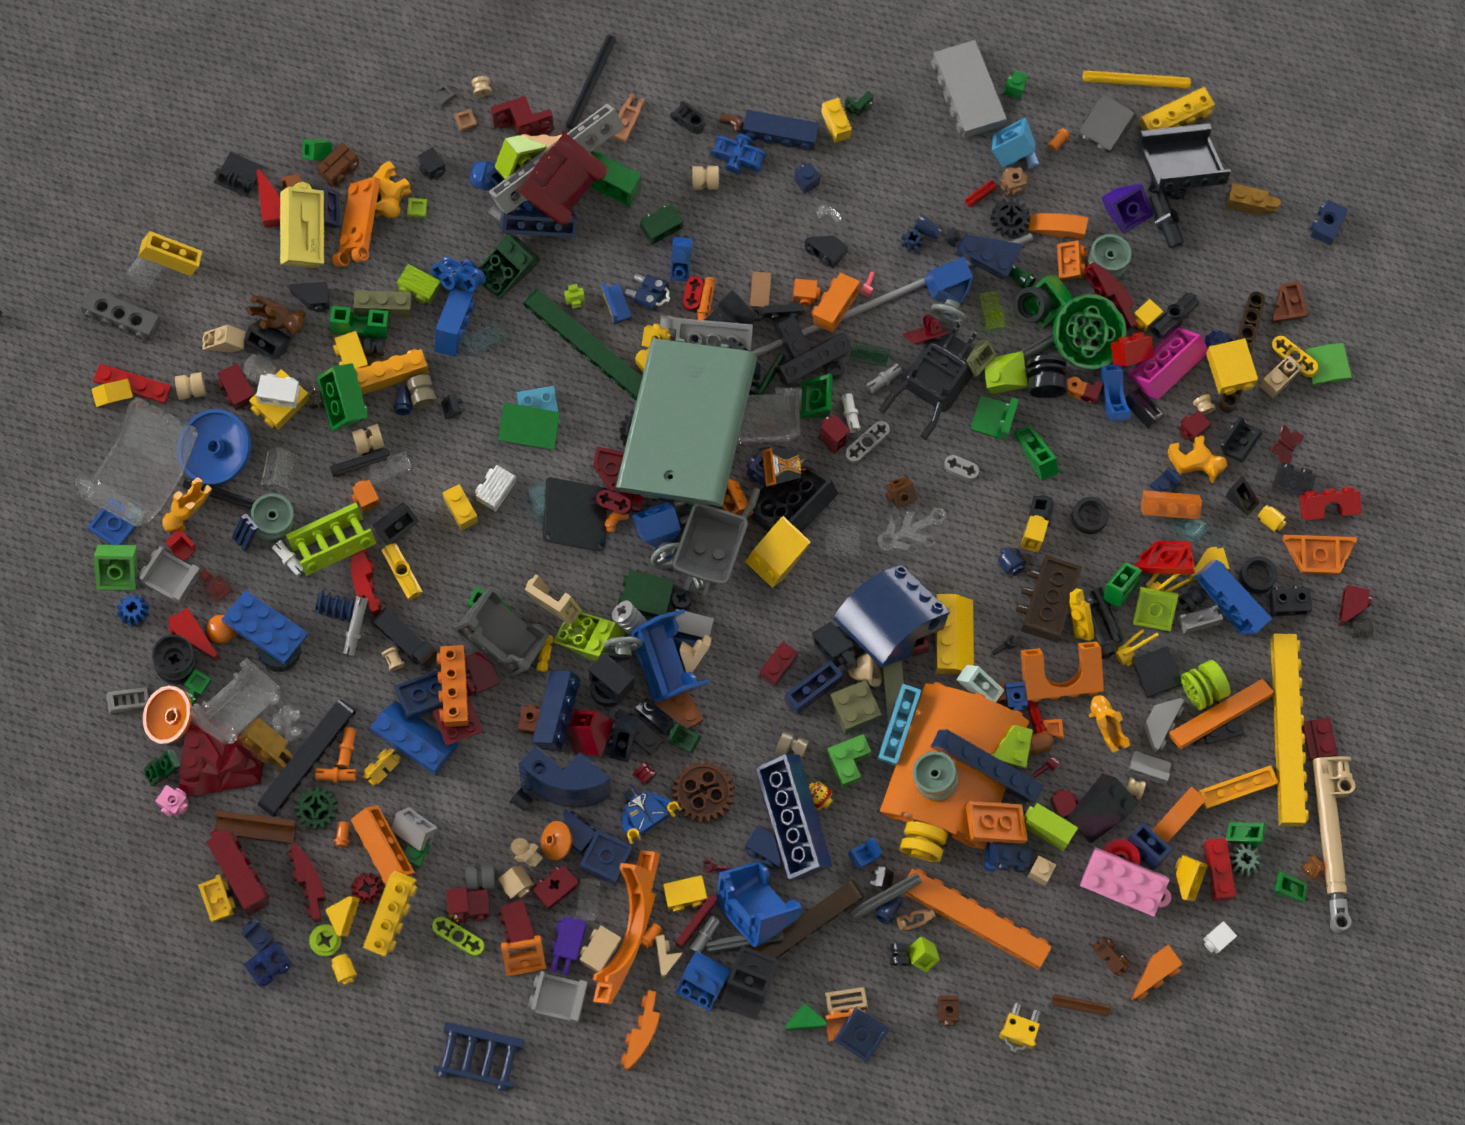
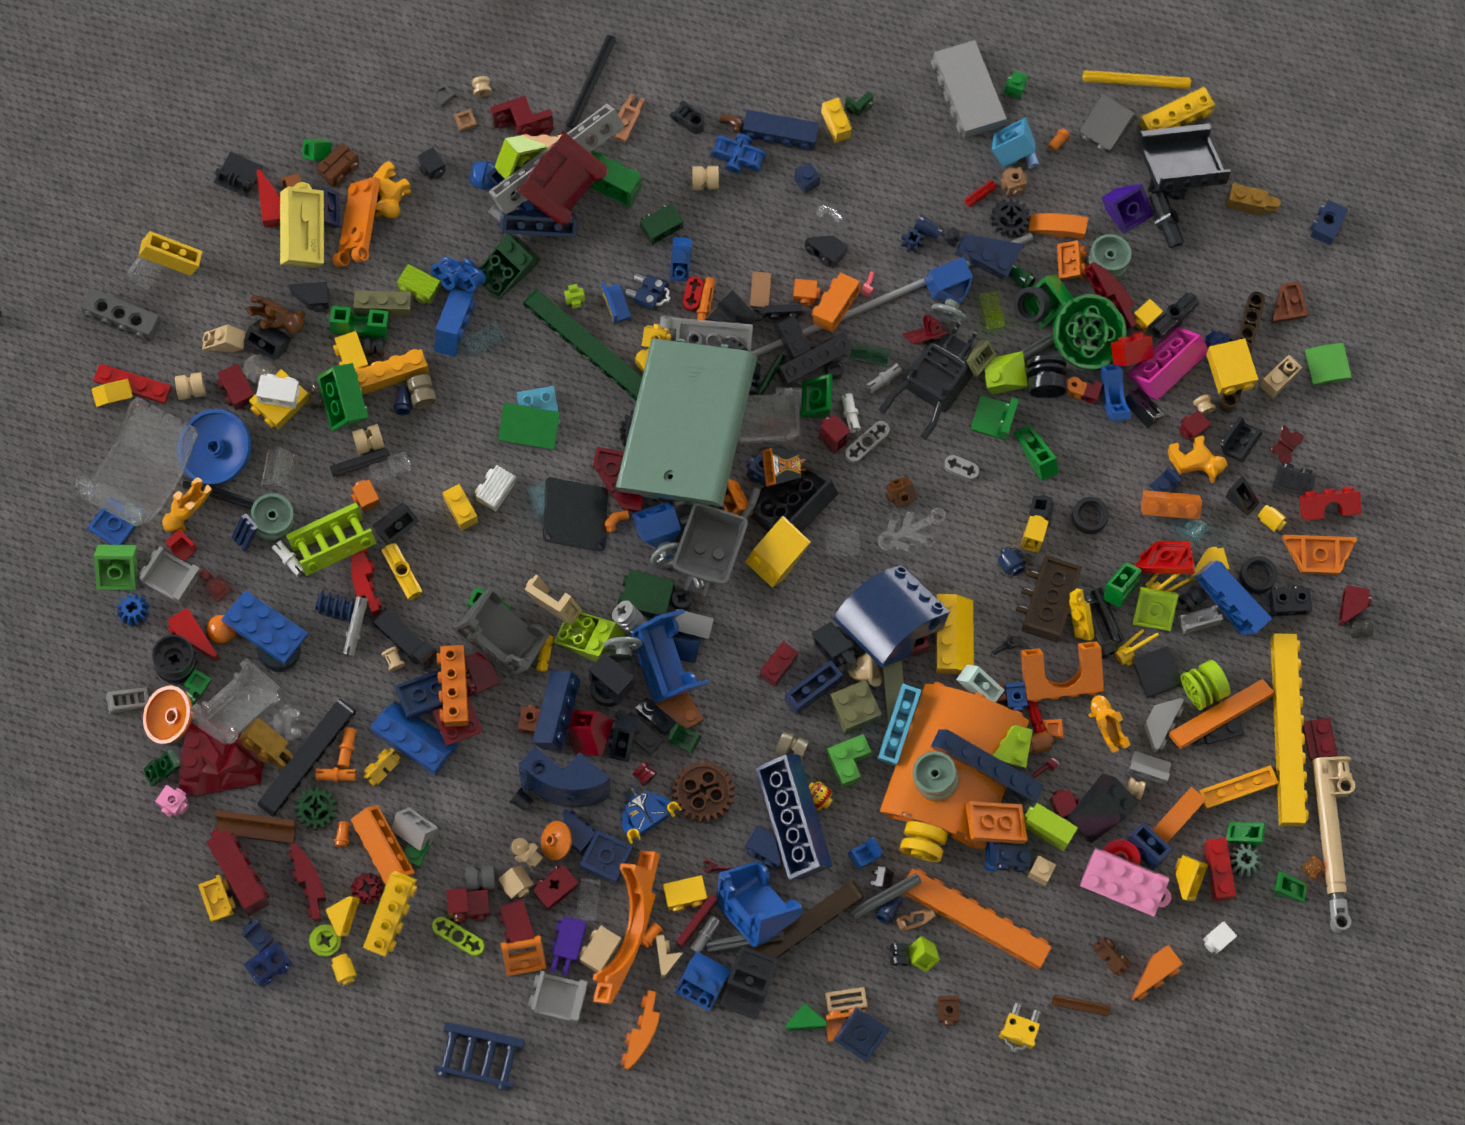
(417, 207): lime tile -> none
(451, 406): black tile -> none
(615, 498): dark red beam -> none
(692, 655): tan slope -> none
(1287, 344): yellow beam -> none

